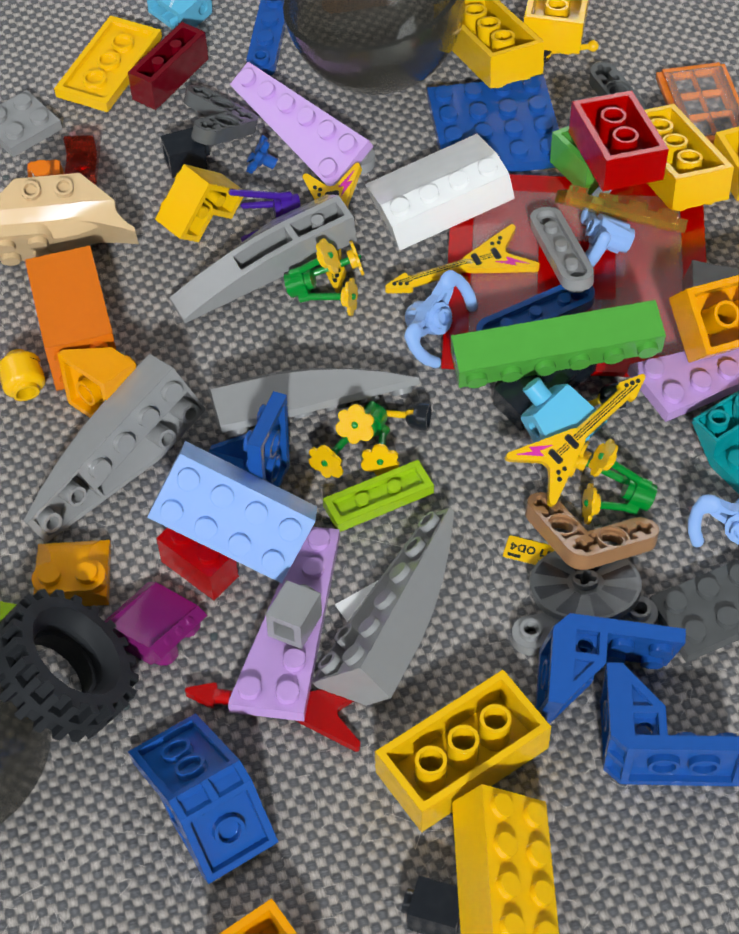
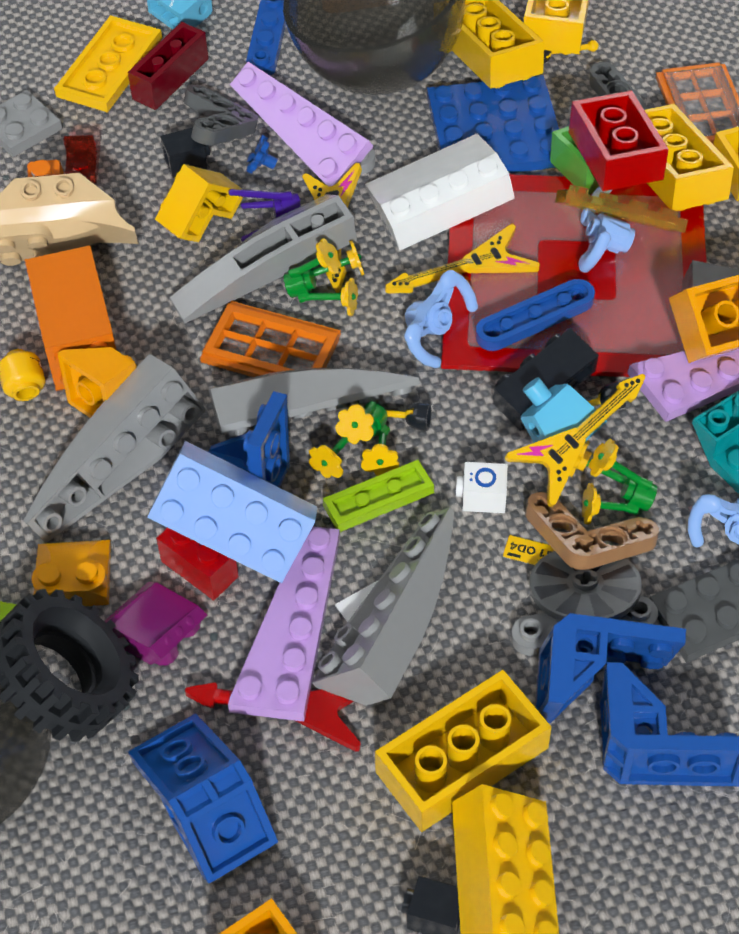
(267, 342): none -> orange piece
(294, 614): light grey brick -> none
(483, 487): none -> white brick
(557, 344): bright green brick -> none
(562, 249): light grey plate -> none

